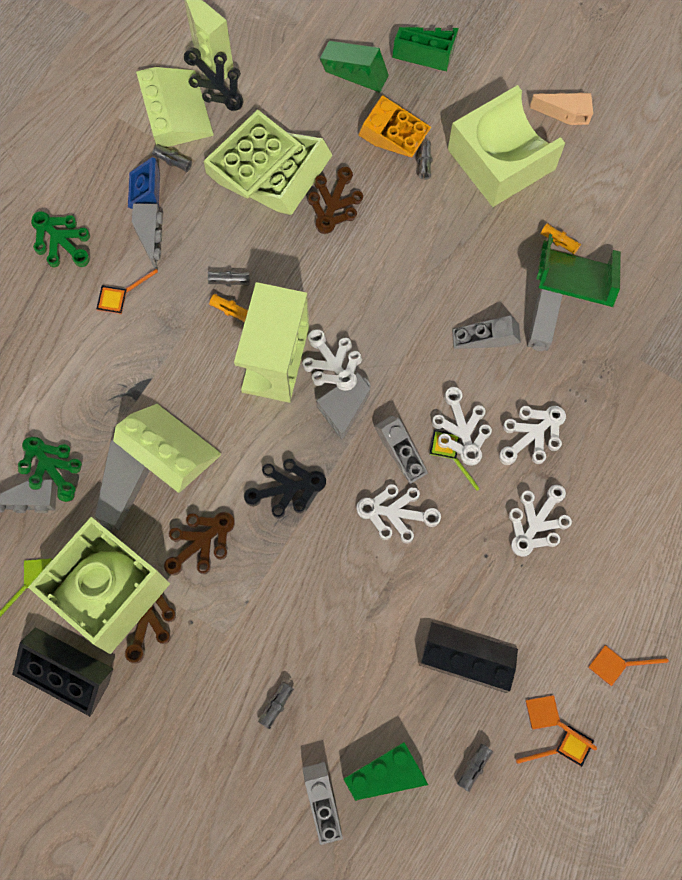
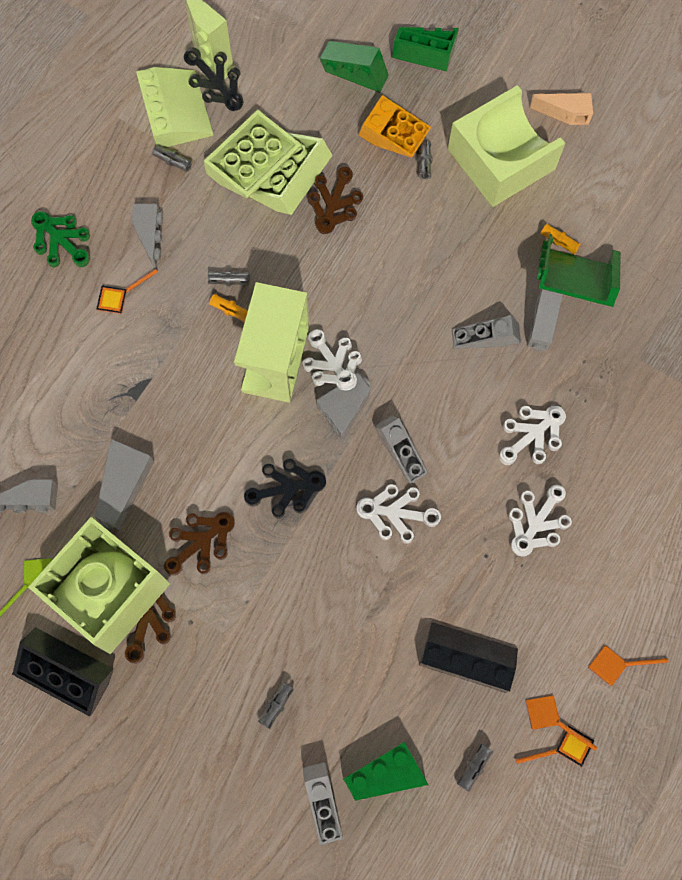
(36, 448): green plant -> none
(144, 184): blue slope -> none
(165, 446): yellowish green slope -> none
(436, 450): piece -> none
(462, 430): white plant -> none

